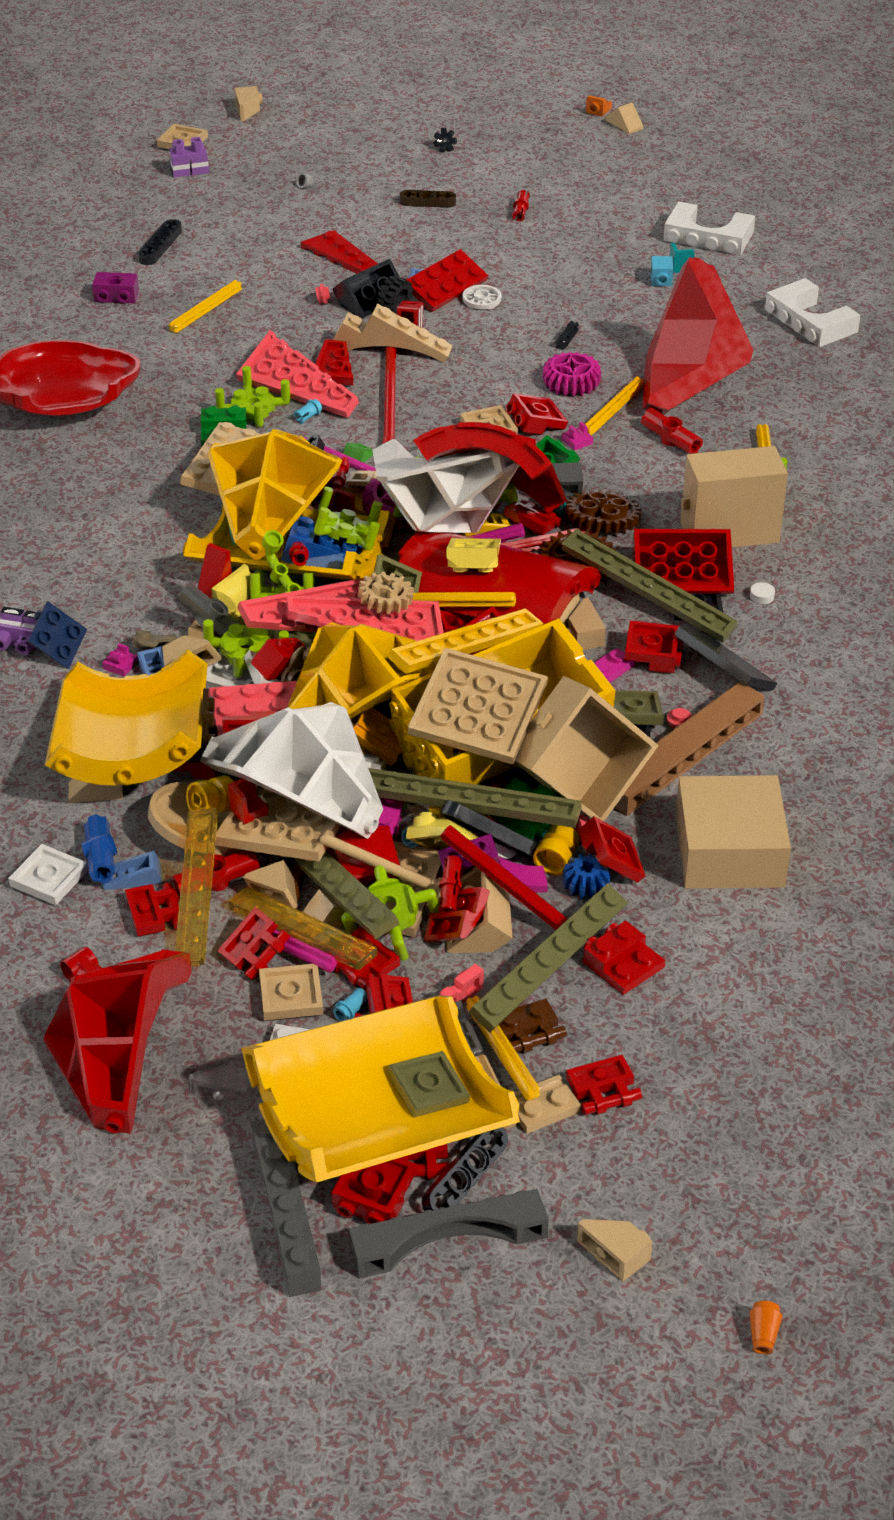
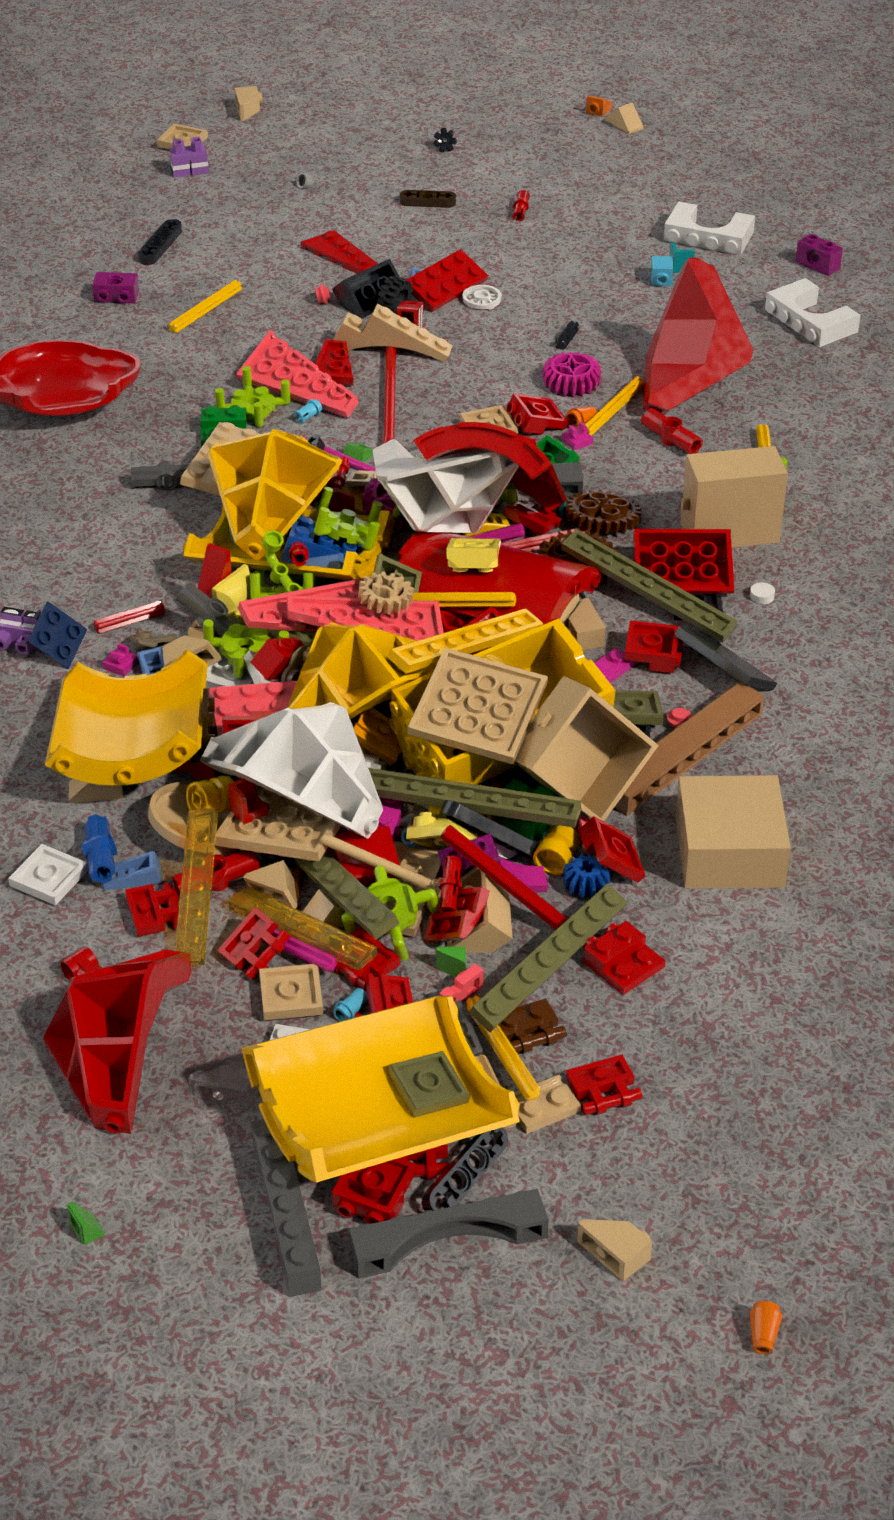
(84, 1223): none -> bright green slope
(129, 617): none -> axle
(156, 475): none -> dark grey piece
(451, 959): none -> bright green slope
(579, 414): none -> orange cone
(819, 254): none -> magenta brick

